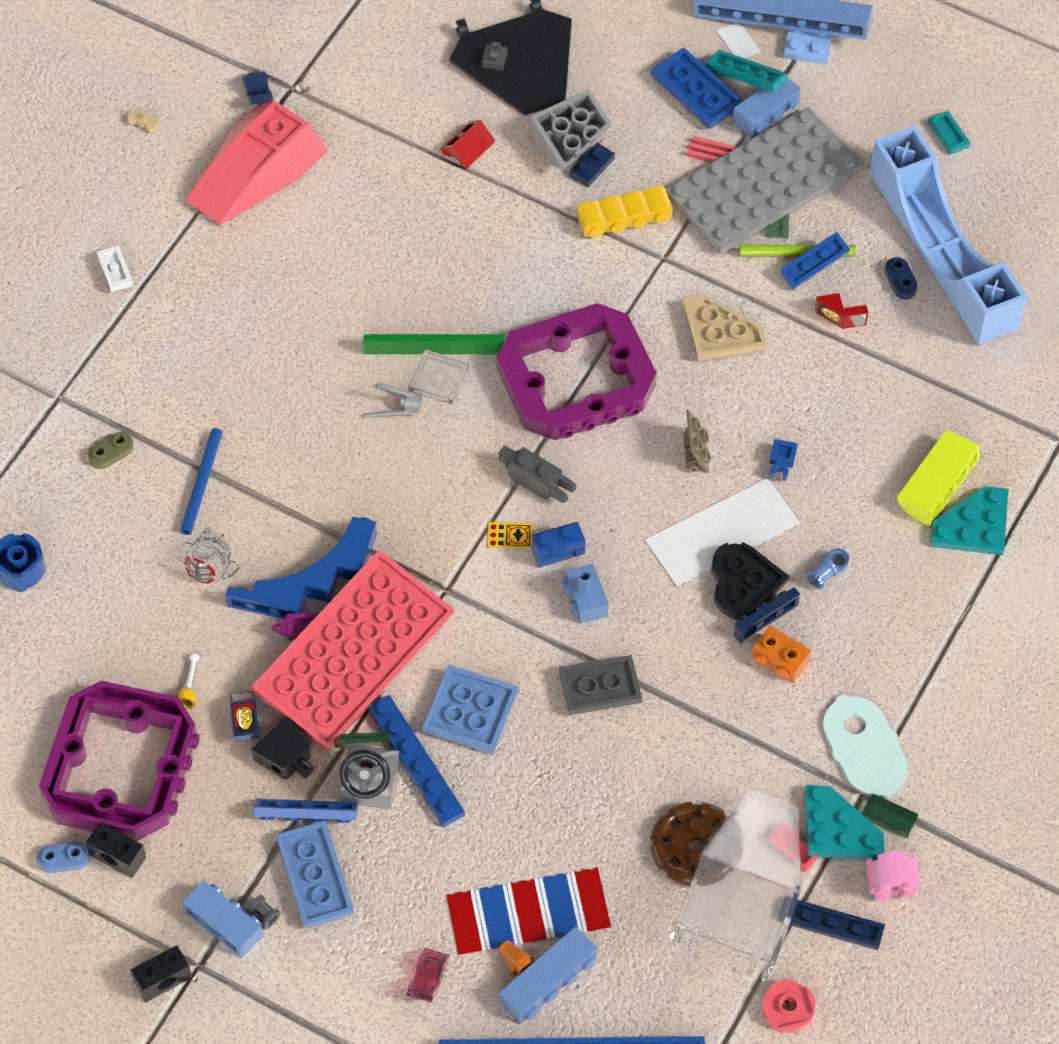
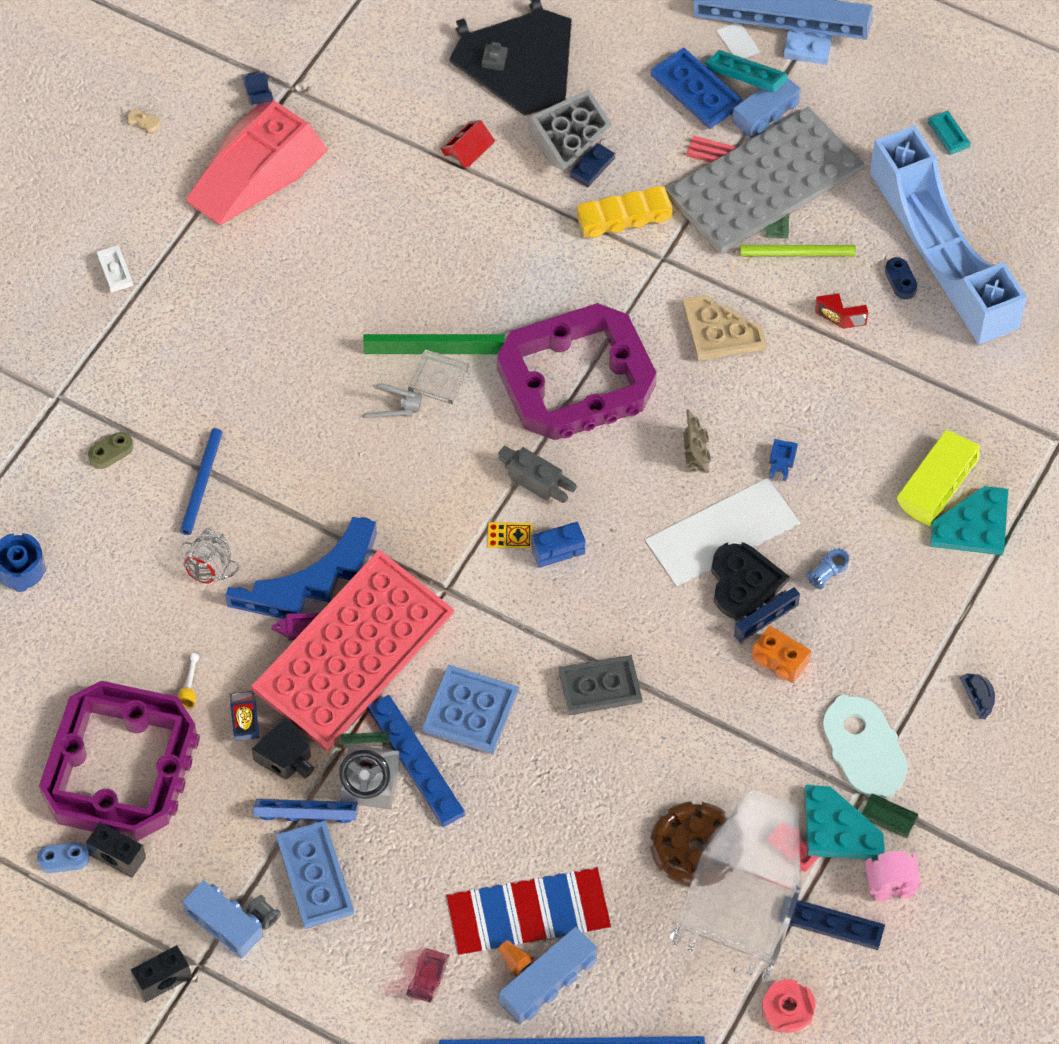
(585, 593): medium blue brick -> none
(814, 260): blue plate -> none
(980, 693): none -> dark blue plate

